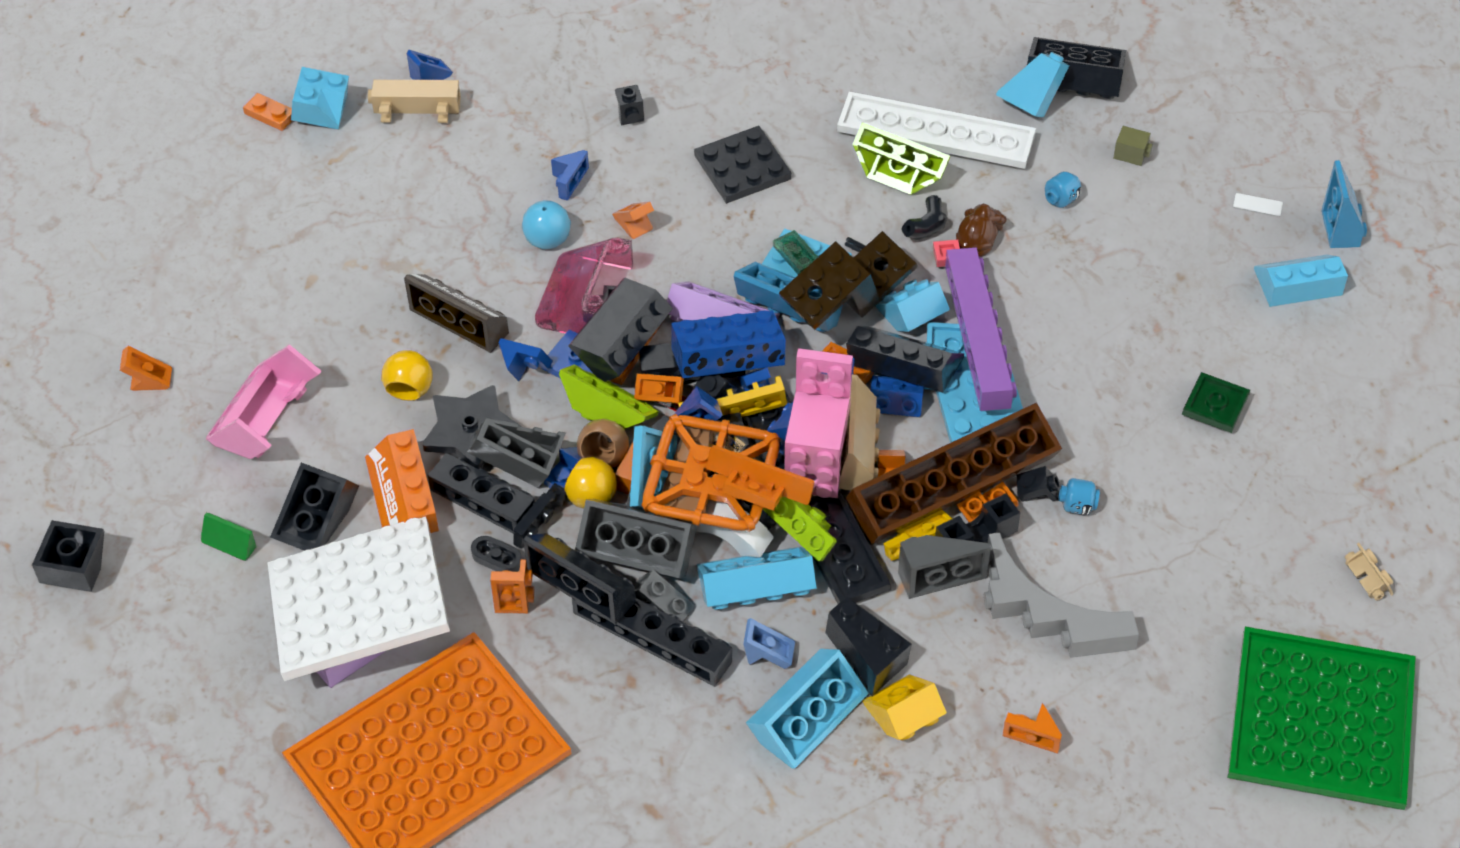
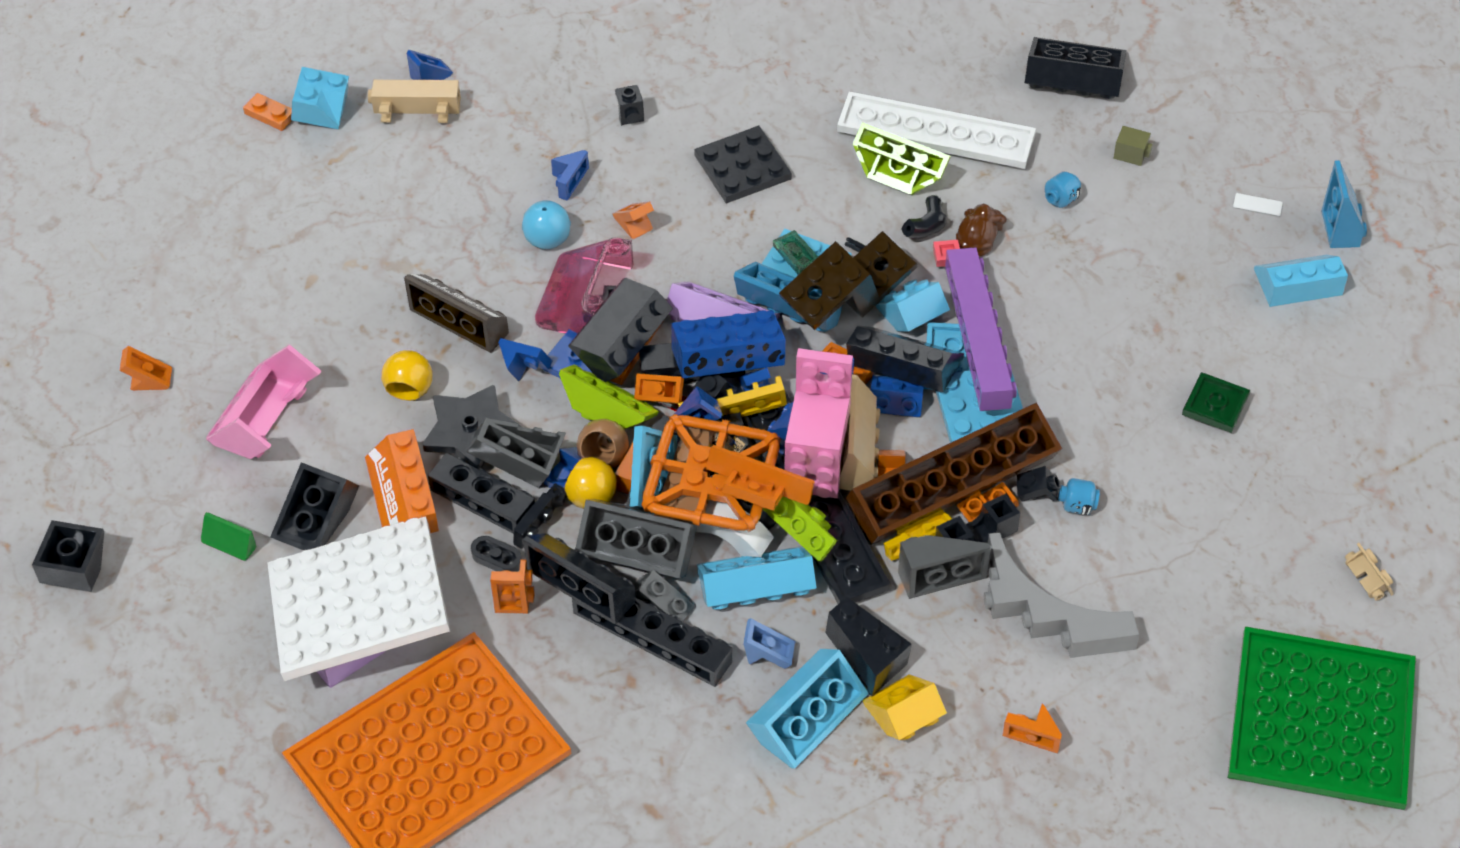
(1035, 84): medium azure slope -> none

